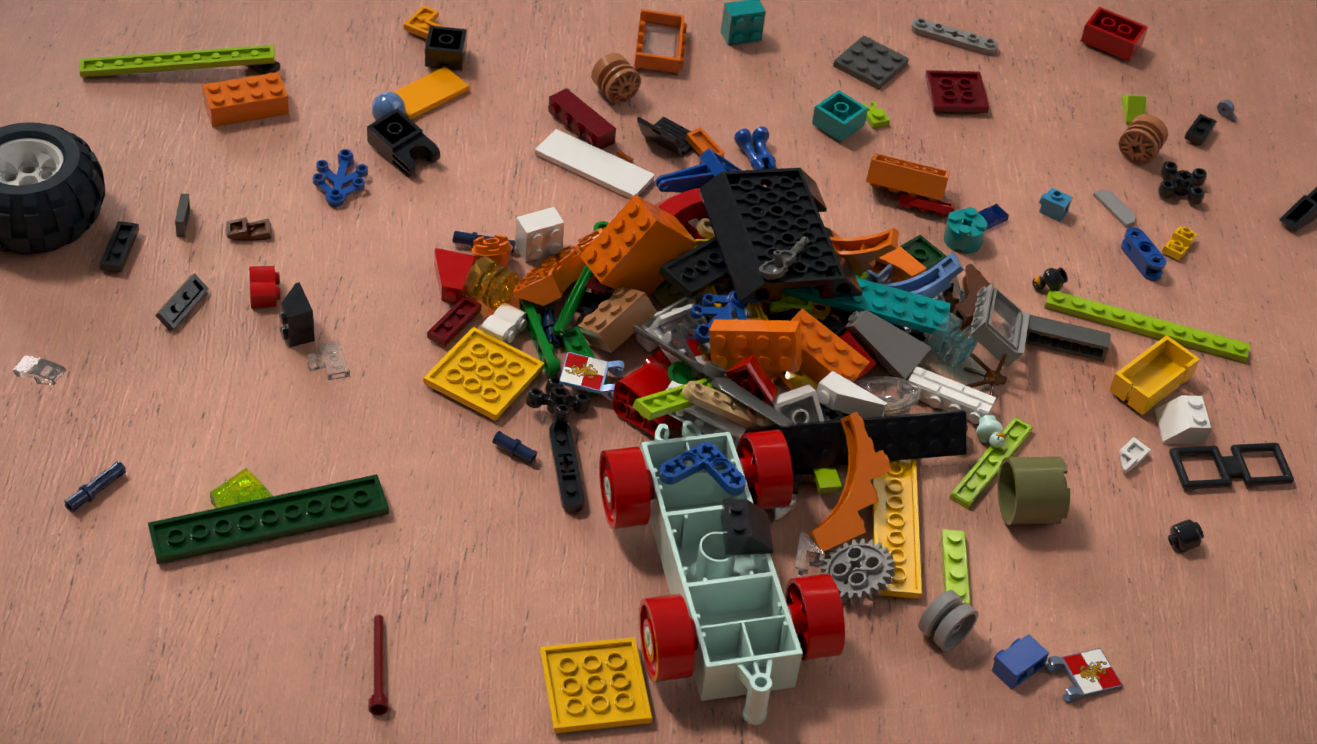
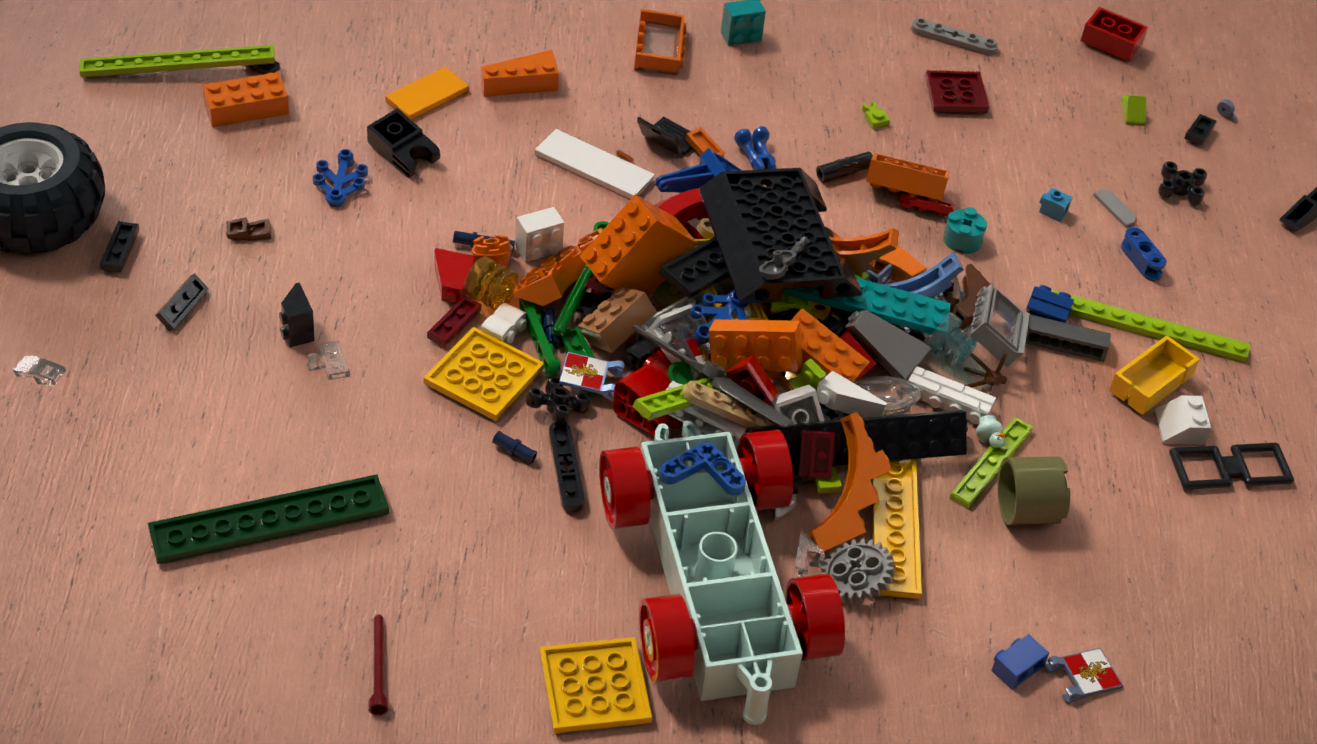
(88, 491): dark blue pin -> none
(182, 215): dark grey tile -> none
(239, 489): clear neon green slope -> none
(263, 286): red brick -> none
(385, 103): medium blue piece -> none
(421, 21): light orange plate -> none
(445, 47): black brick -> none
(521, 75): none -> orange wedge
(581, 119): dark red brick -> none
(616, 78): nougat wheel -> none
(638, 353): none -> black brick
(745, 528): black slope -> none
(810, 375): none -> lime slope
(816, 454): none -> dark red plate
(839, 115): teal brick -> none
(844, 166): none -> black axle
(870, 62): dark grey plate -> none
(924, 251): dark green tile -> none
(948, 620): light grey wheel -> none
(955, 563): lime plate -> none
(994, 215): clear blue tile -> none
(1050, 304): none -> blue brick
(1052, 278): black animal -> none
(1133, 454): white slope -> none
(1143, 139): nougat wheel -> none
(1179, 243): yellow slope -> none
(1185, 535): black head -> none

